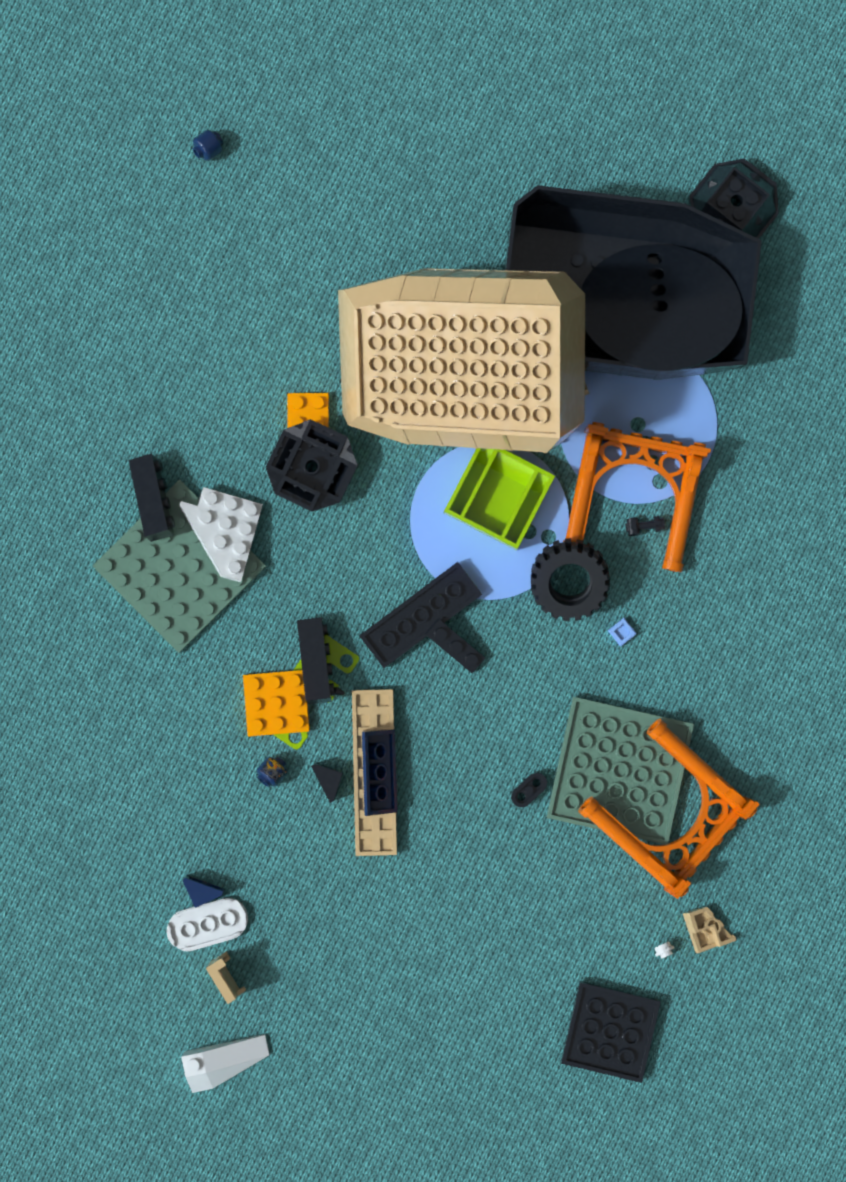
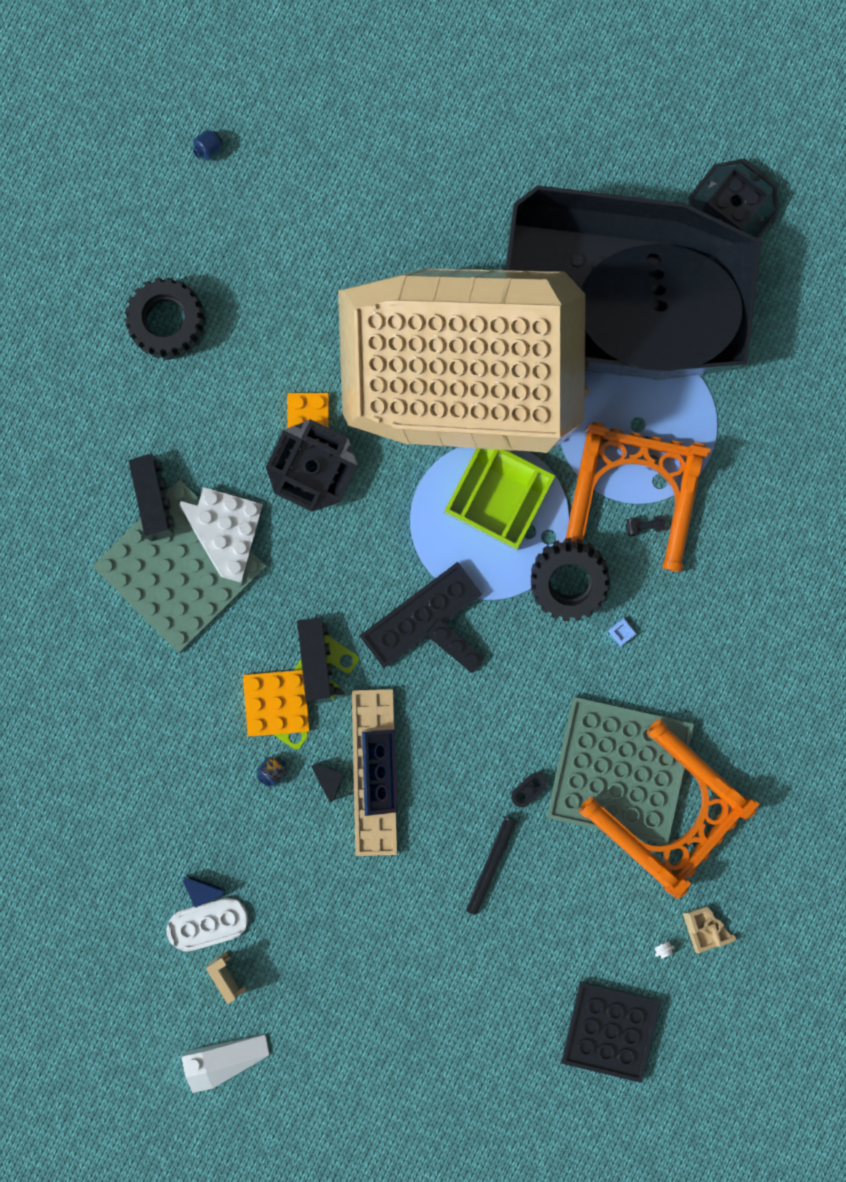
(146, 299): none -> black tyre
(490, 865): none -> black axle

